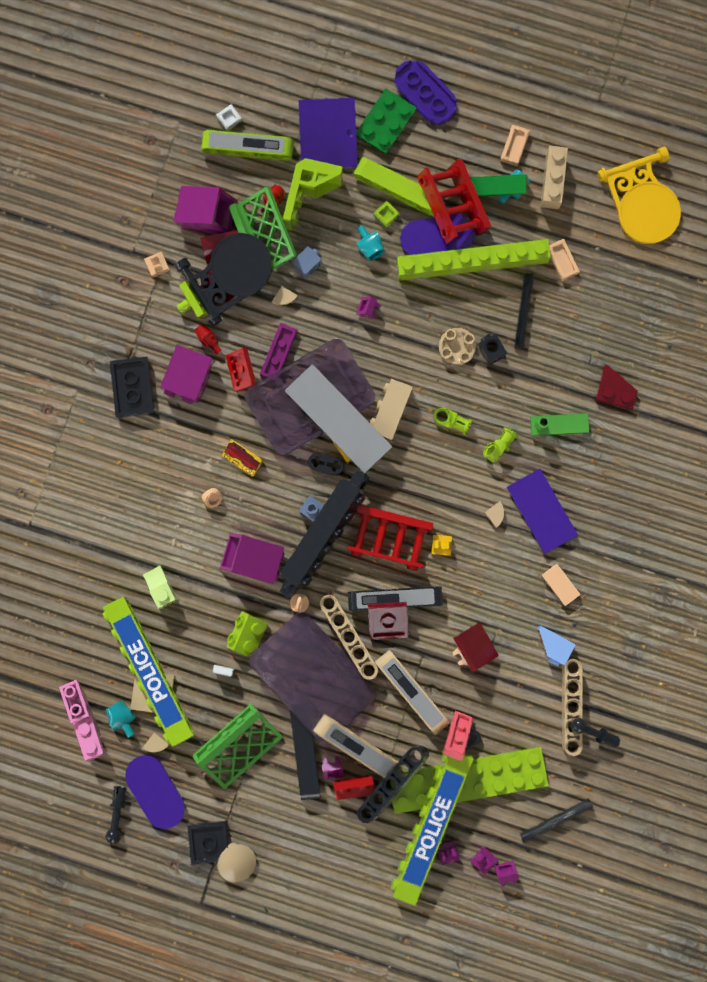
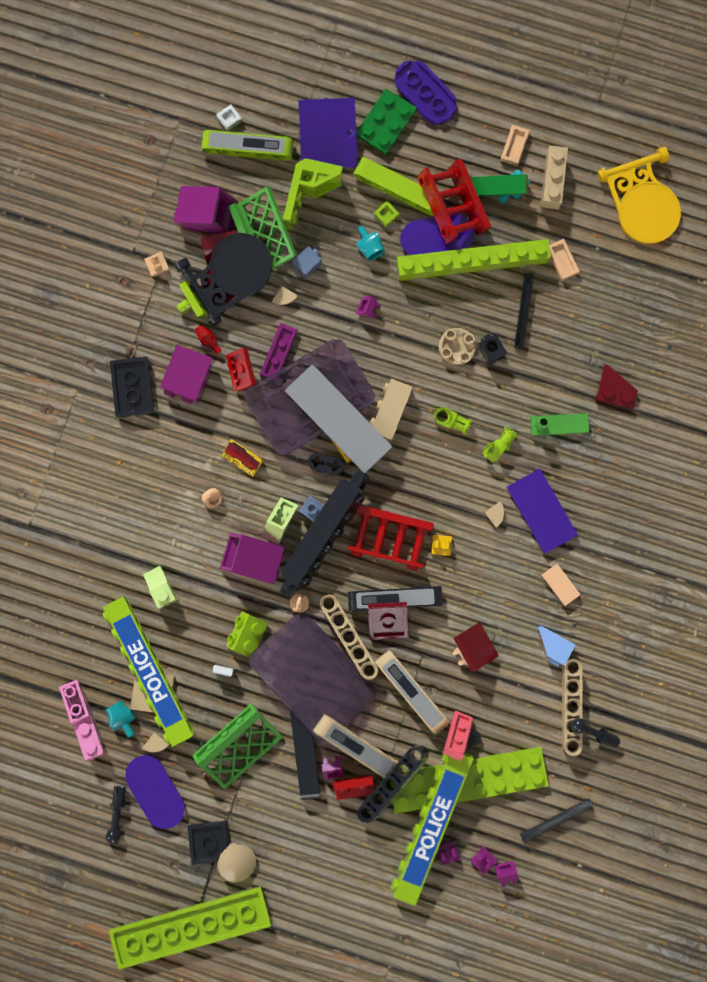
(189, 927): none -> lime plate
(278, 193): red piece -> none
(279, 520): none -> yellowish green arch

